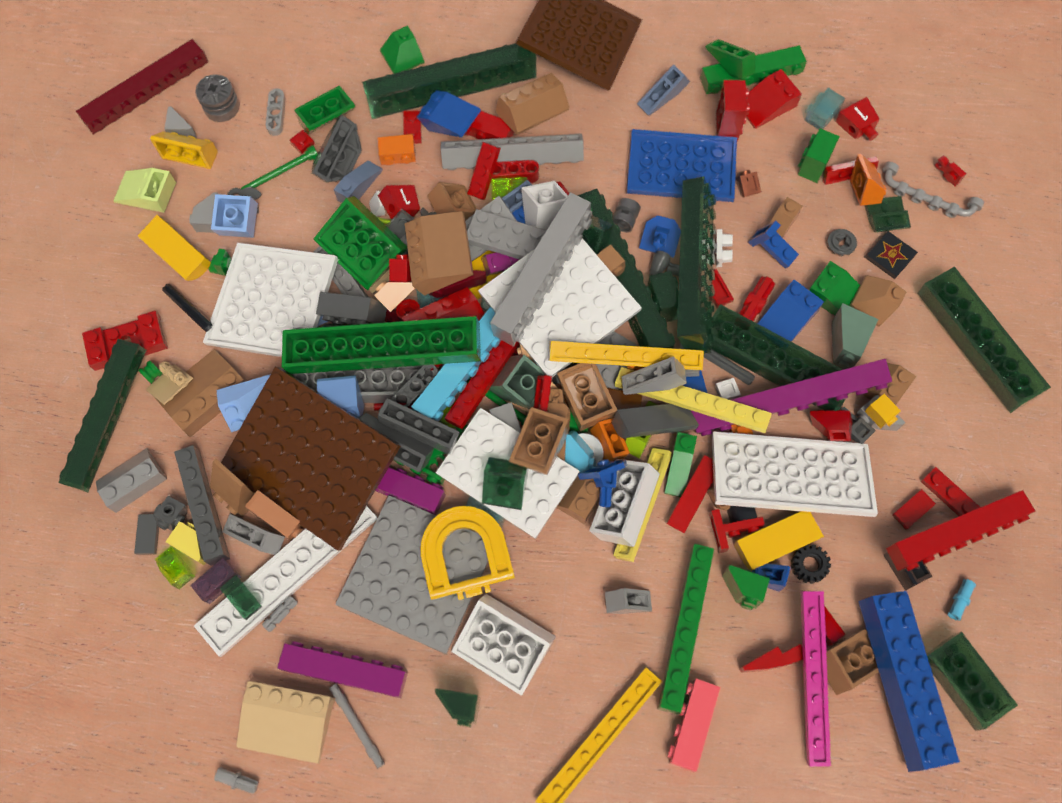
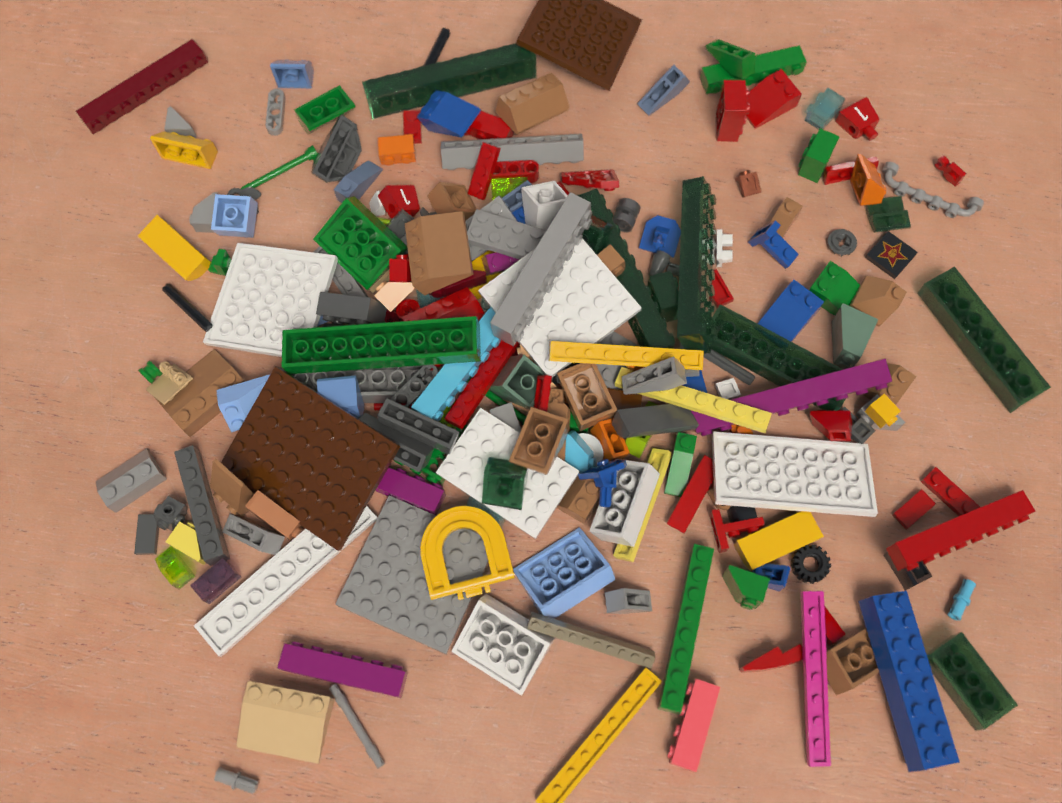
(102, 416): clear green brick -> none
(144, 331): red piece -> none
(146, 189): yellowish green slope -> none
(217, 98): flat silver wheel -> none
(241, 597): clear green plate -> none
(279, 614): light grey axle -> none
(293, 73): none -> medium blue slope
(301, 141): red plate -> none
(402, 51): green slope -> none
(437, 47): none -> black axle
(460, 706): clear green slope -> none
(564, 574): none -> light blue slope
(591, 640): none -> dark tan piece
(599, 179): none -> red plate
(665, 159): blue plate -> none
(757, 298): red piece -> none

